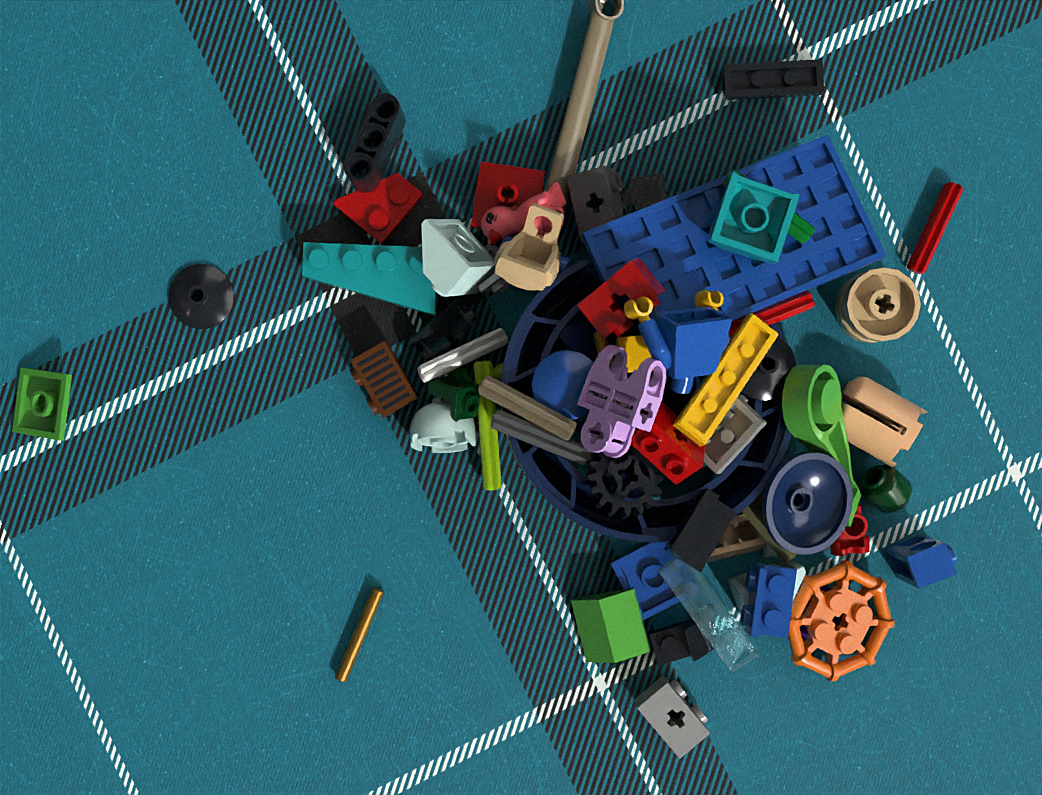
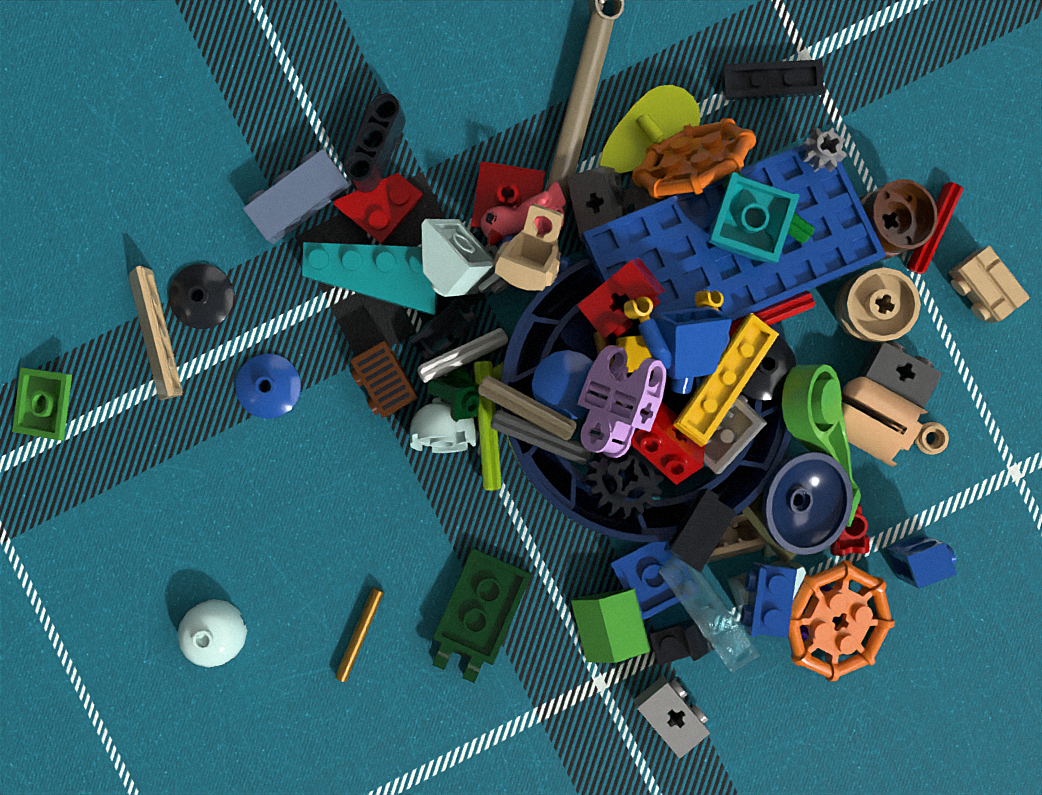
(155, 333): none -> tan slope
(211, 633): none -> light aqua cylinder
(284, 386): none -> blue dish
(296, 196): none -> sand blue brick
(480, 611): none -> dark green tile
(650, 121): none -> neon yellow shield
(694, 158): none -> orange plate
(823, 149): none -> light grey gear
(886, 488): dark green head -> none
(901, 215): none -> reddish brown wheel
(919, 373): none -> dark grey brick
(940, 442): none -> tan plate
(988, 285): none -> tan brick

